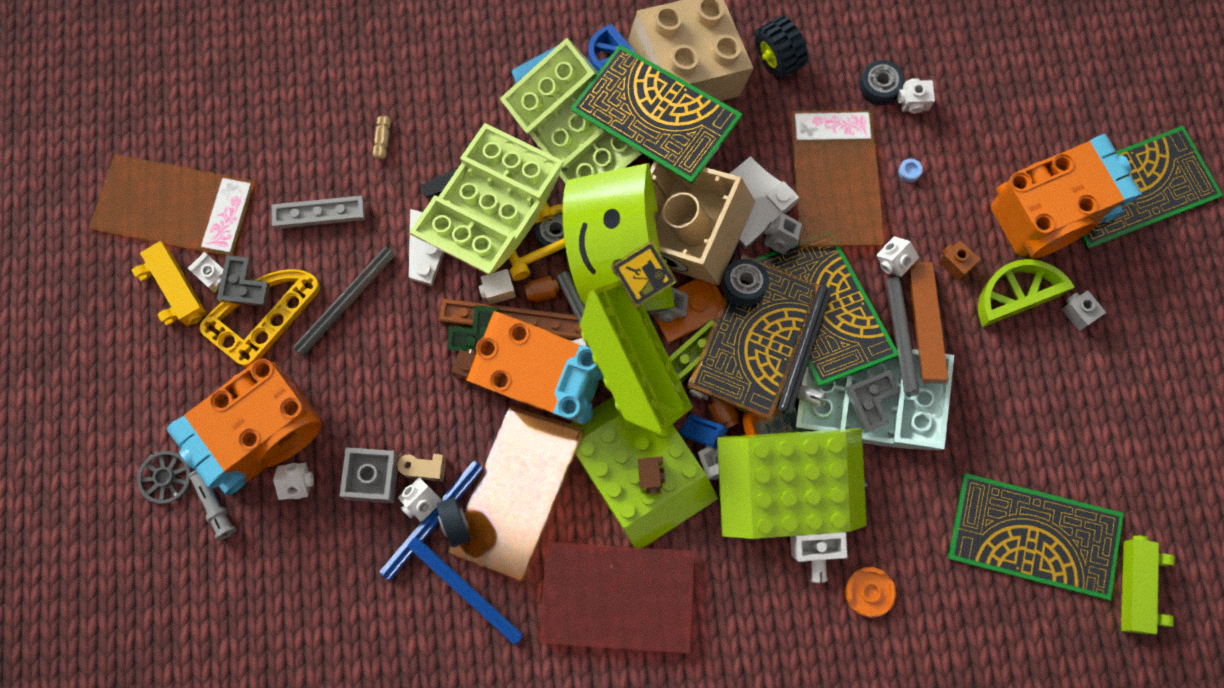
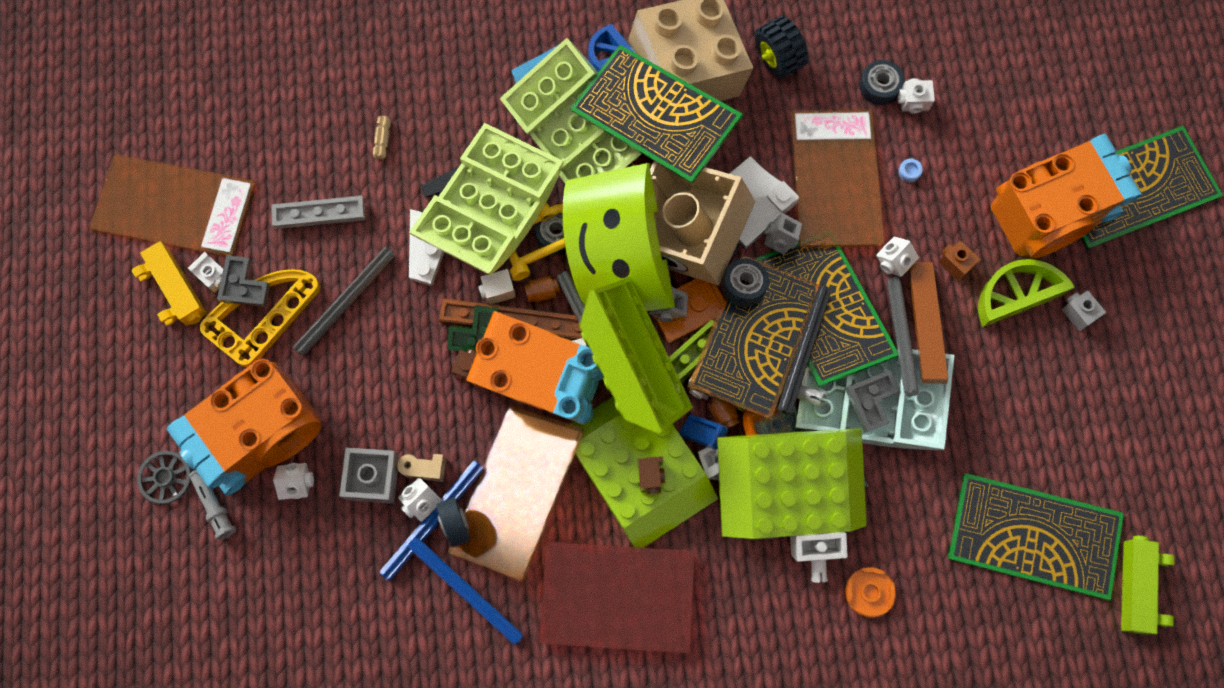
(643, 273): piece -> none

